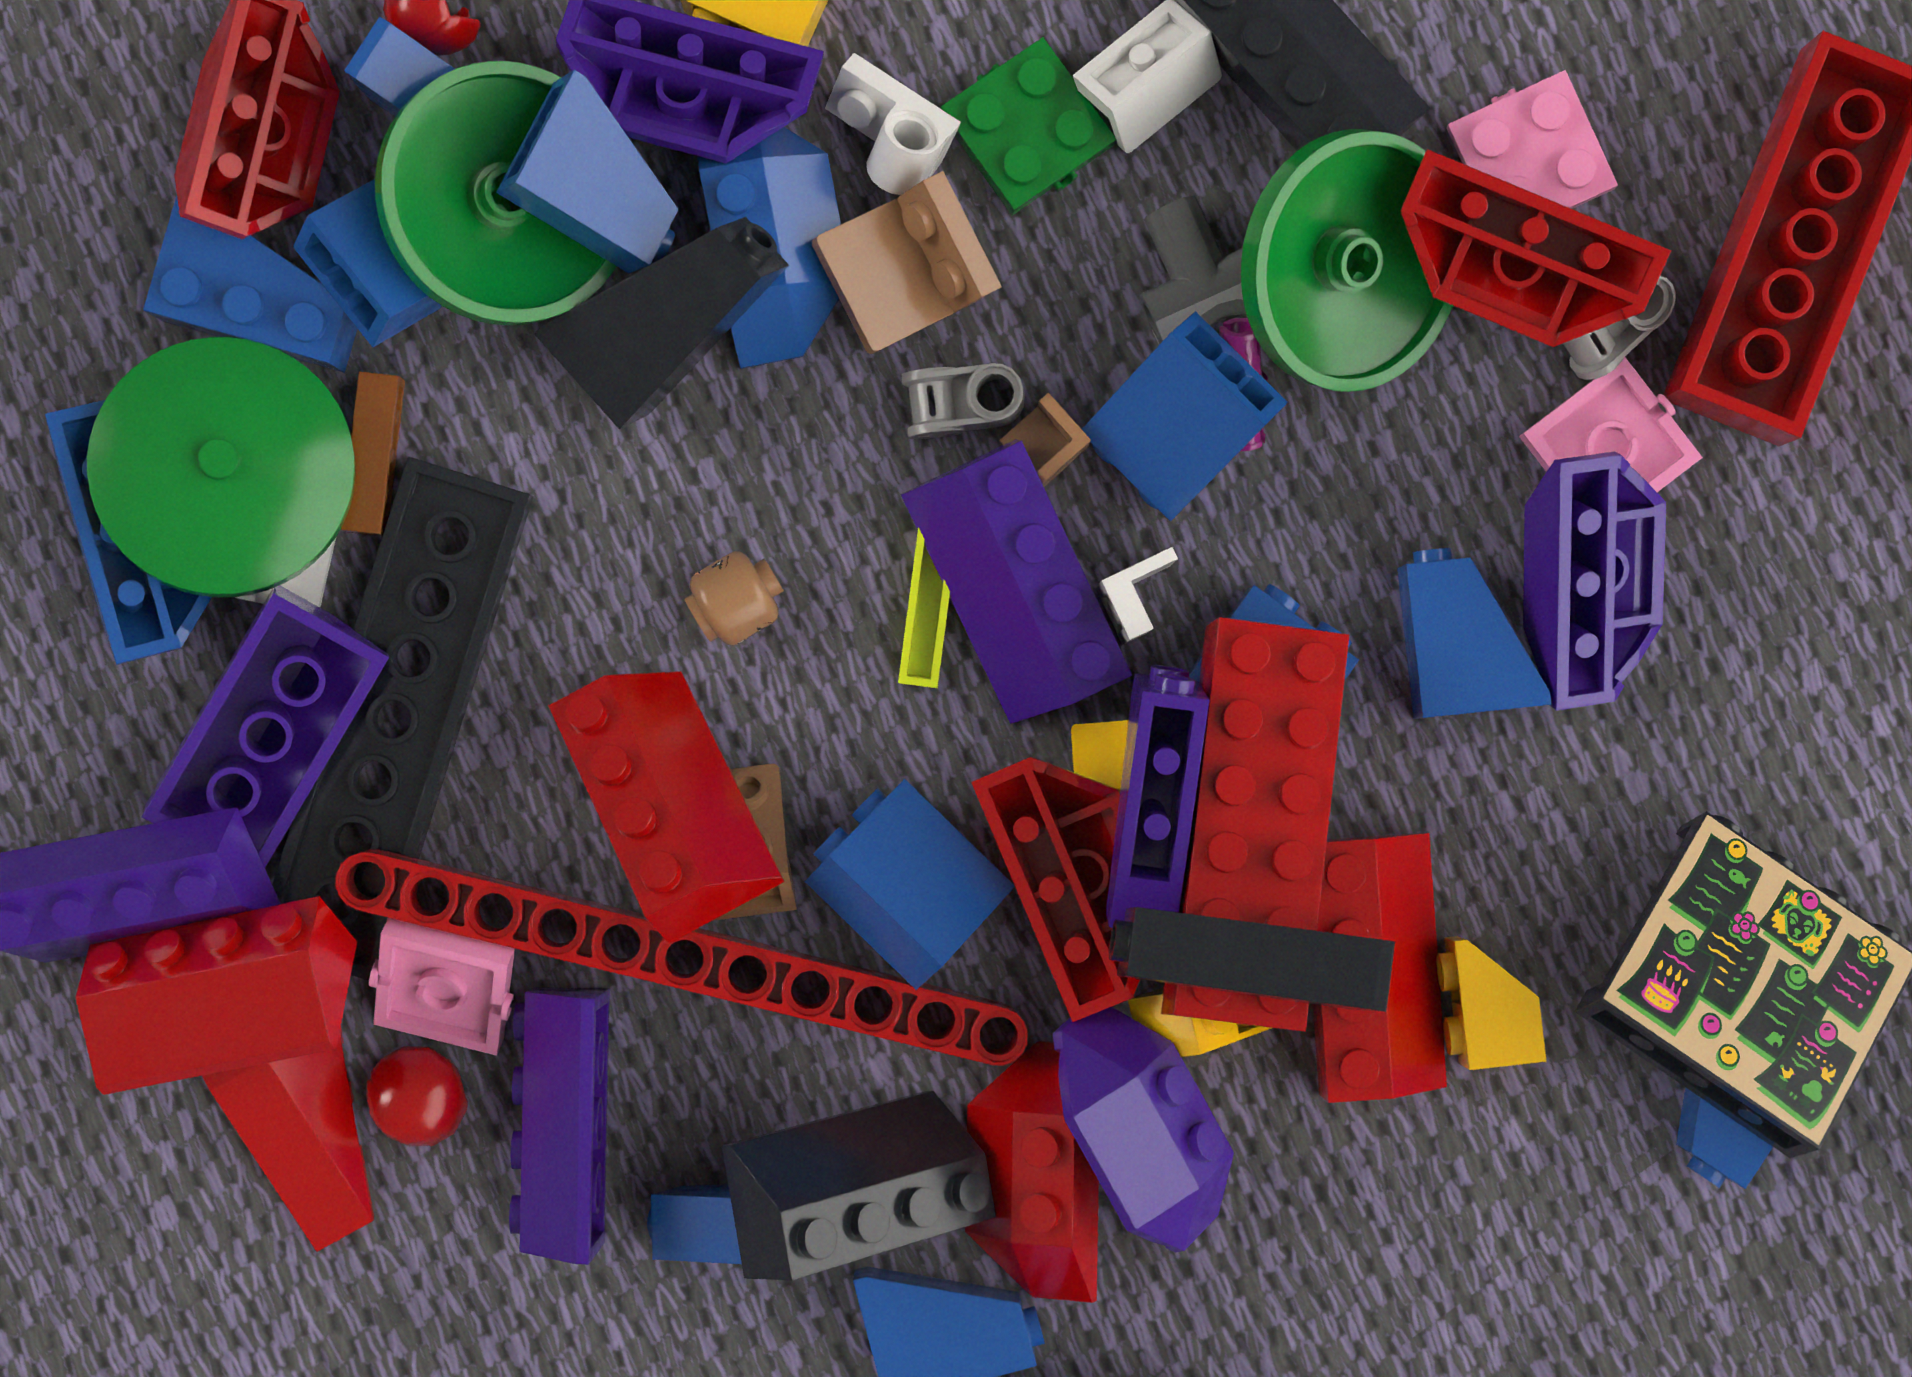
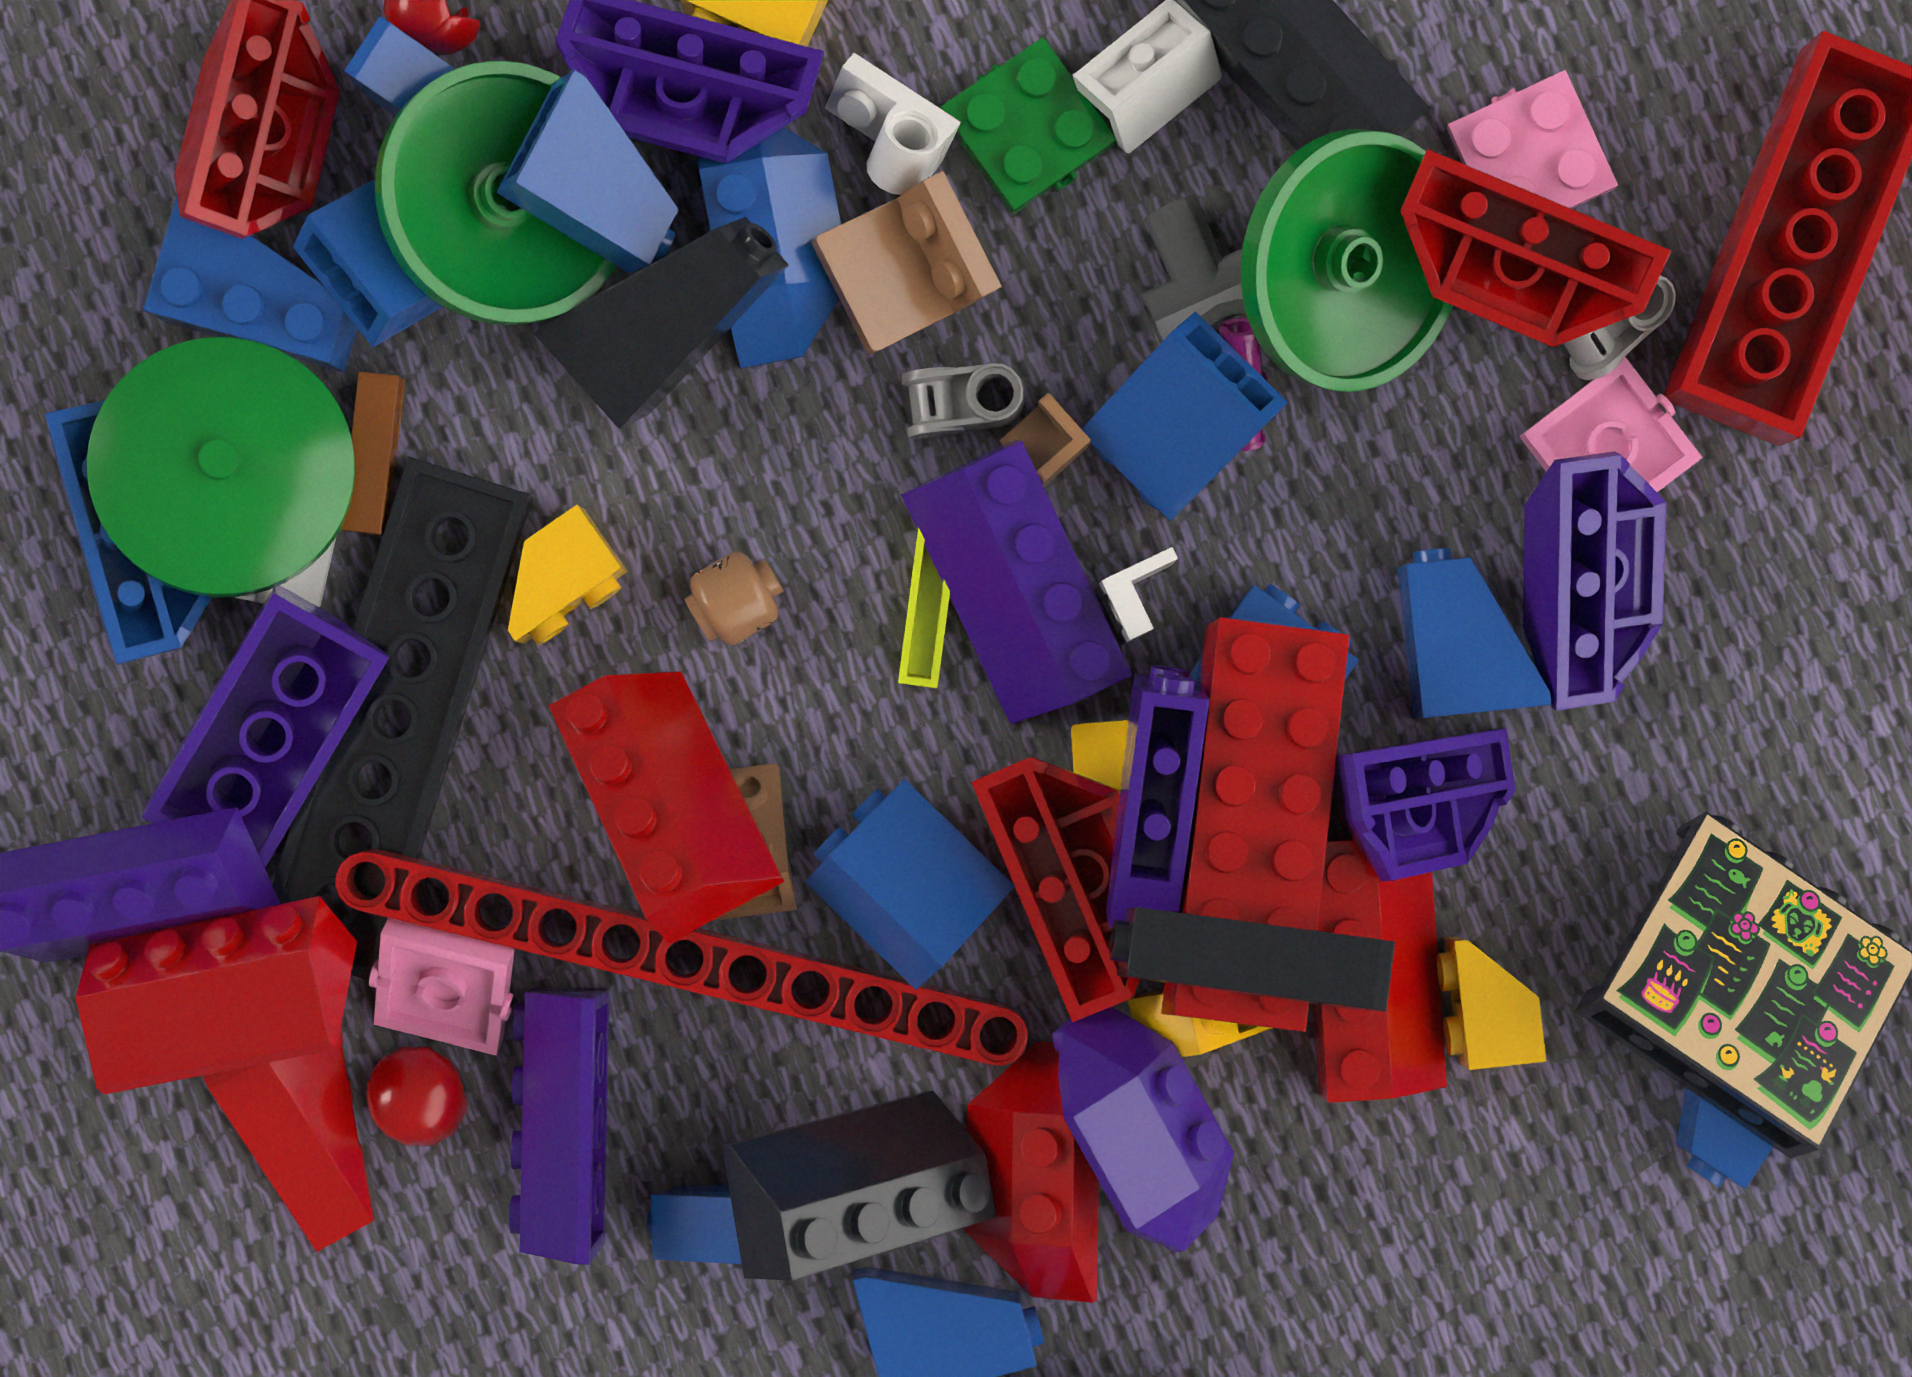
(558, 572): none -> yellow slope
(1423, 800): none -> dark purple wedge

